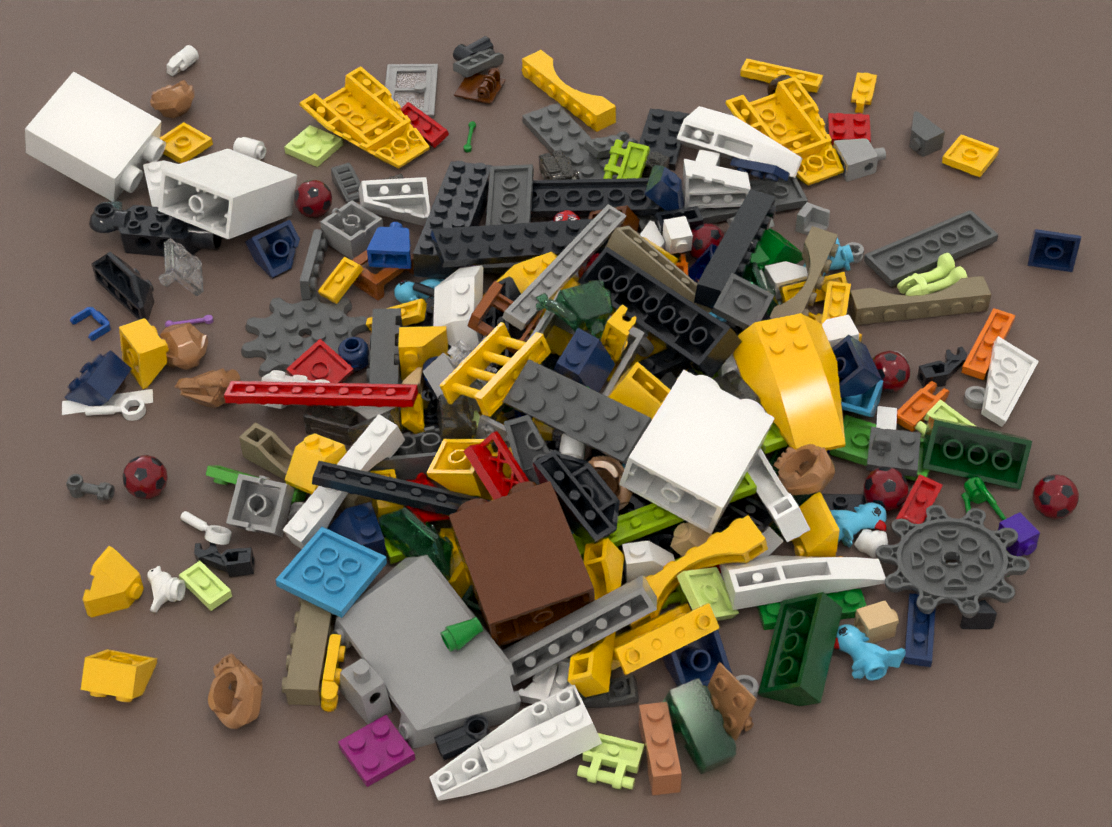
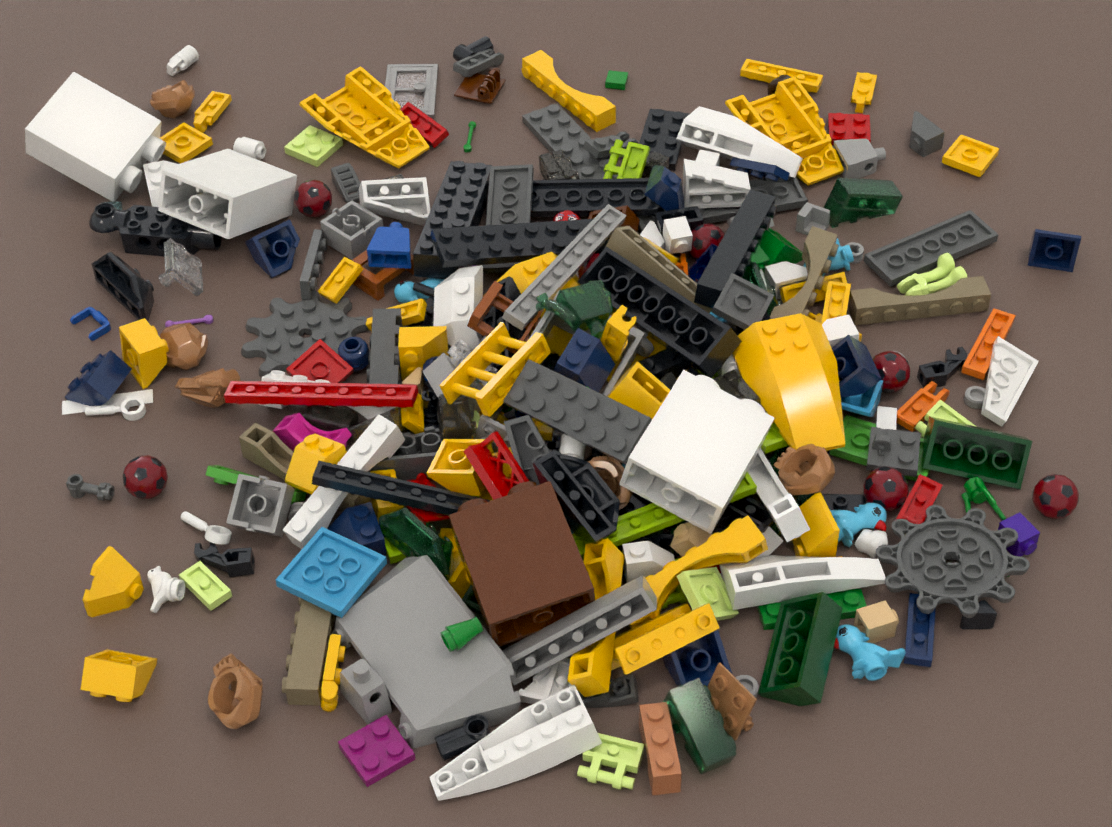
(210, 110): none -> yellow hinge
(295, 428): none -> dark pink arch
(616, 80): none -> green tile
(861, 198): none -> clear green wedge

